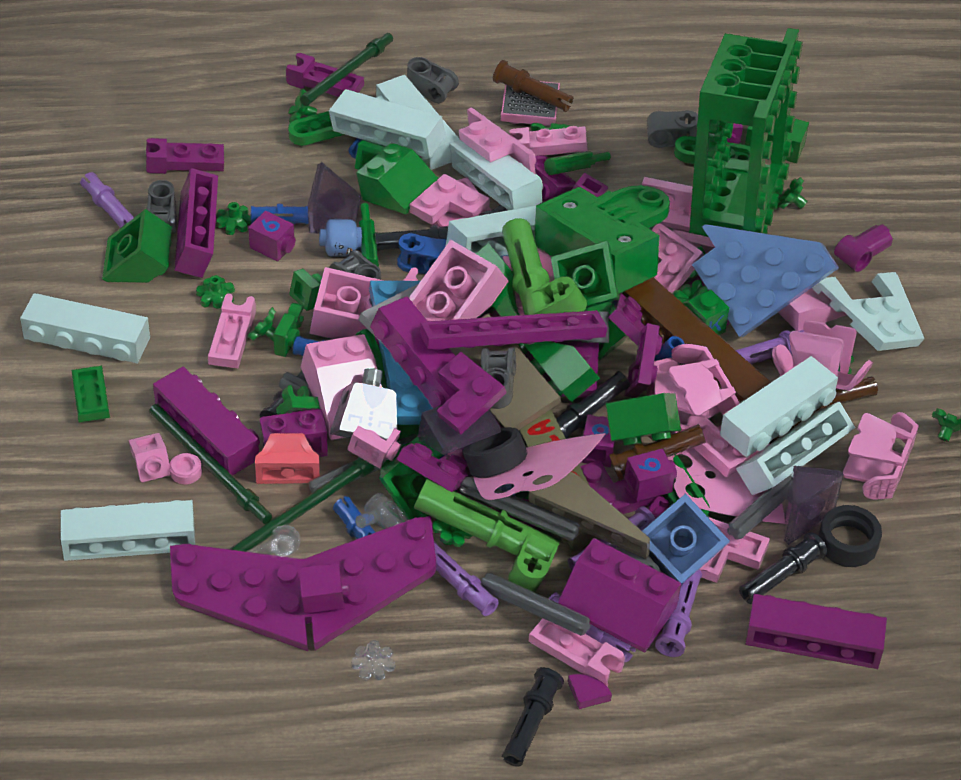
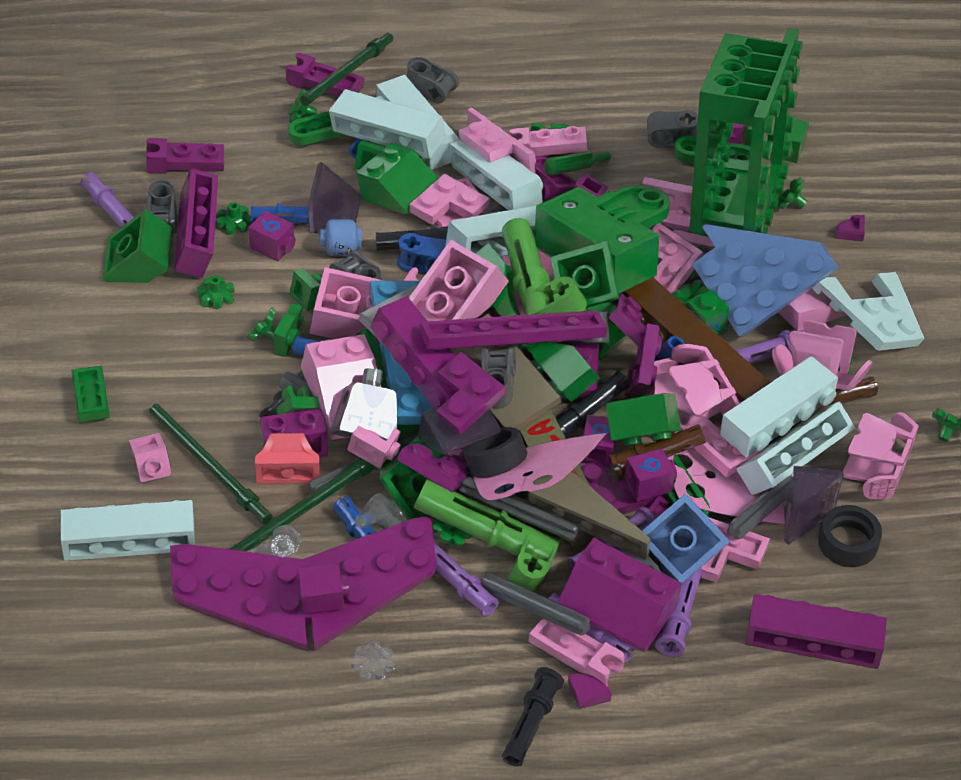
(85, 328): light aqua brick -> none
(185, 468): bright pink tile -> none
(207, 419): magenta brick -> none
(232, 332): bright pink plate -> none
(368, 243): green axle -> none
(521, 81): reddish brown pin -> none
(526, 108): tile -> none
(793, 561): black pin -> none
(851, 229): none -> magenta tile
(859, 250): magenta piece -> none

